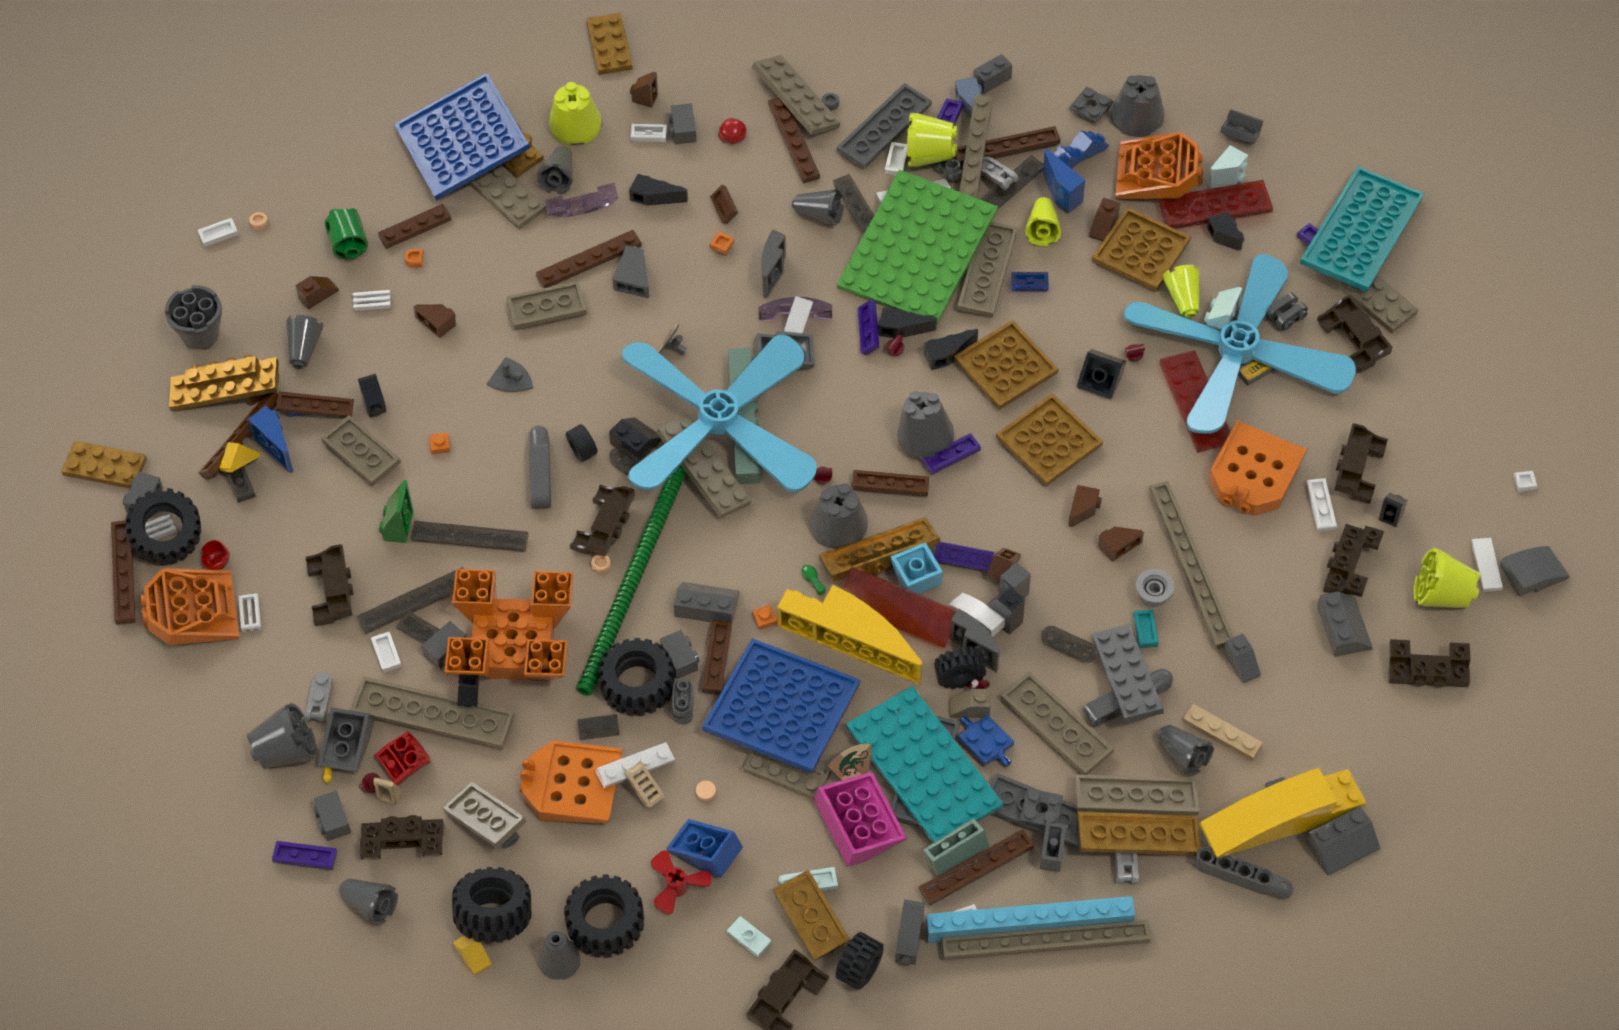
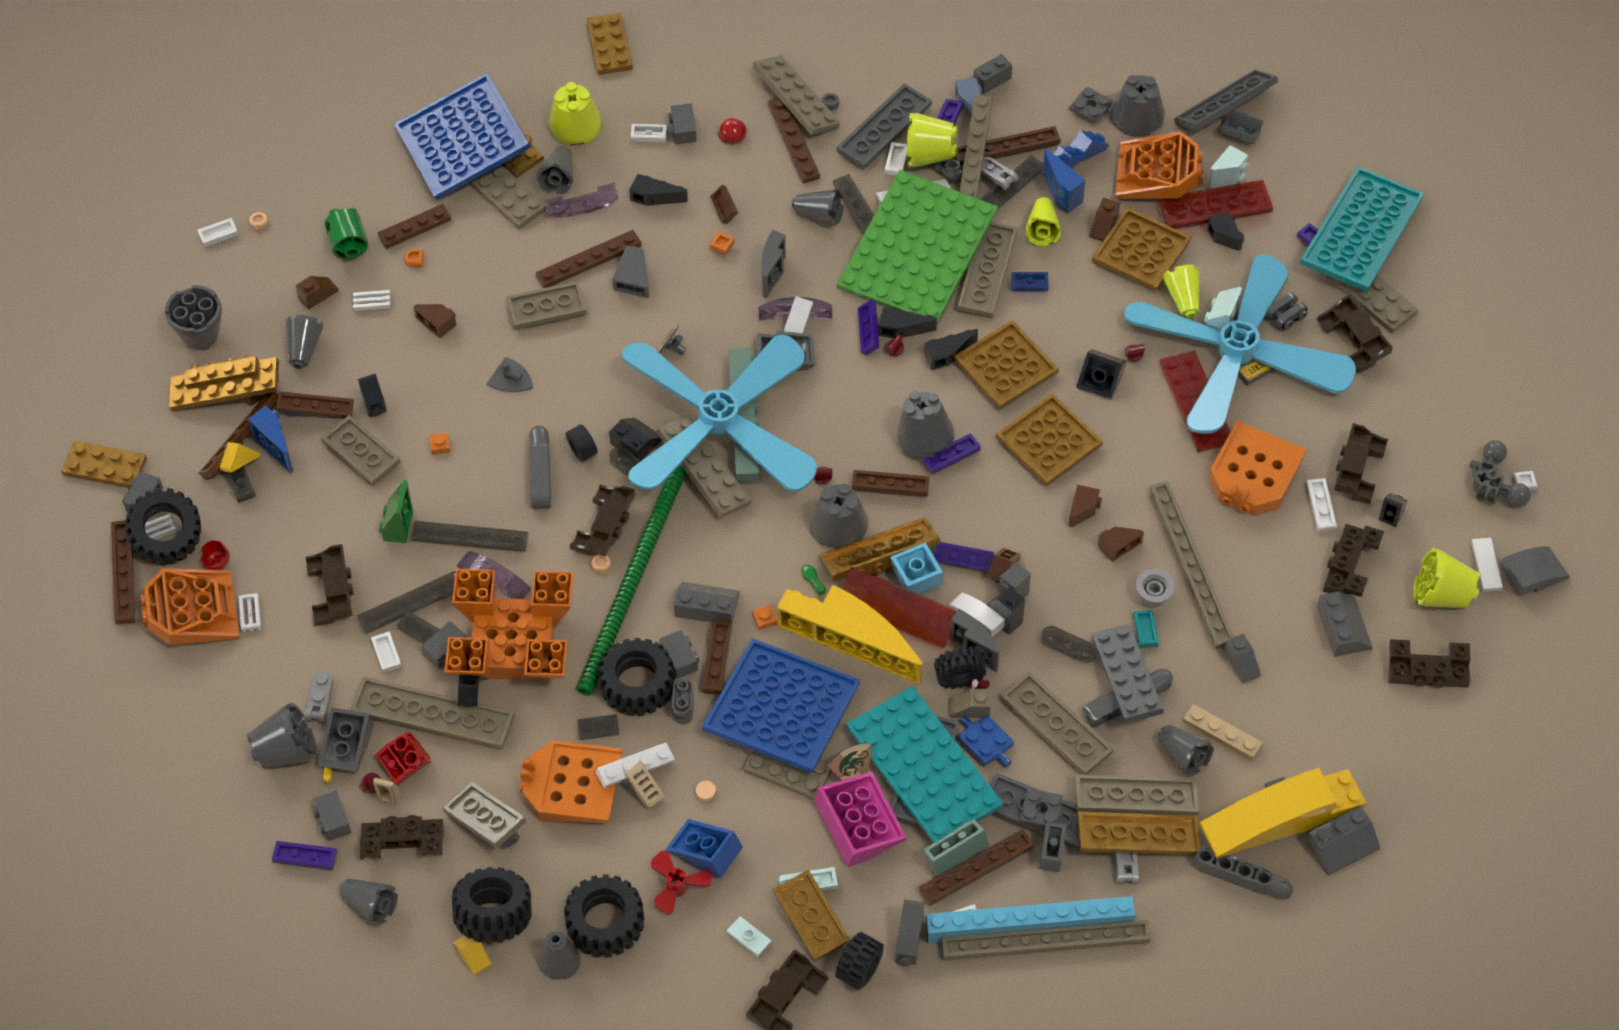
(505, 579): none -> slope
(645, 90): reddish brown slope -> none
(1226, 100): none -> dark grey tile
(1490, 484): none -> dark grey piece

